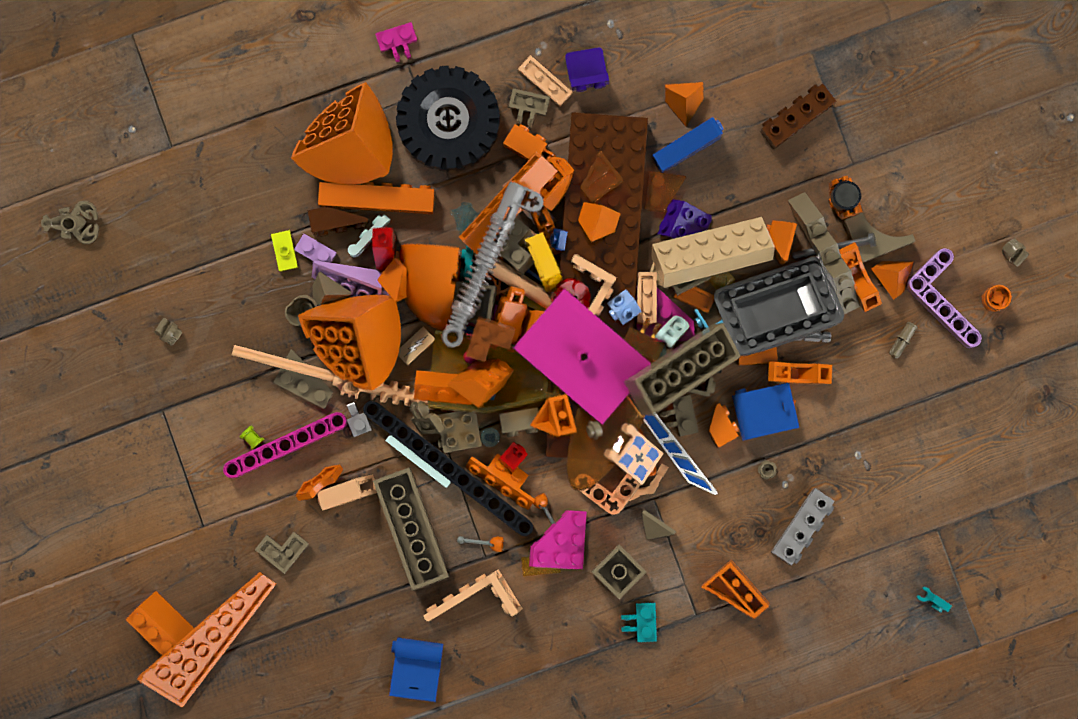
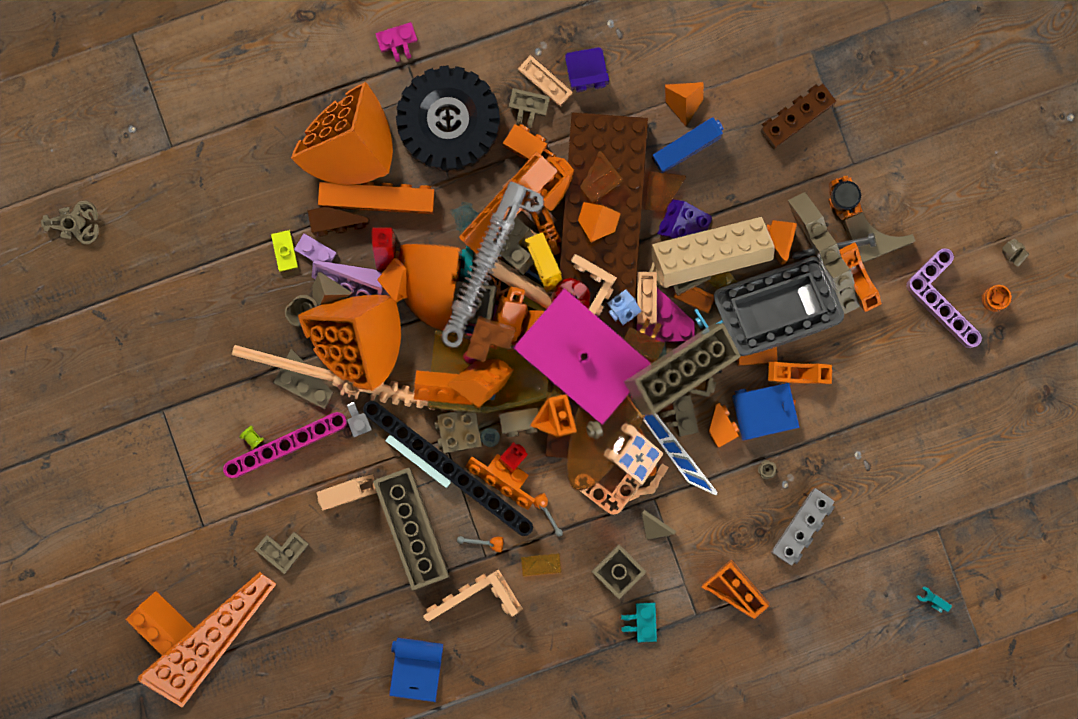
(168, 331): dark tan piece -> none
(313, 486): orange tile -> none
(366, 236): light aqua plate -> none
(415, 346): tan slope -> none
(423, 420): dark tan hinge -> none
(558, 239): blue plate -> none
(562, 543): dark pink plate -> none
(673, 330): light aqua plate -> none
(824, 337): light grey axle -> none
(893, 275): orange slope -> none
(903, 339): dark tan axle -> none

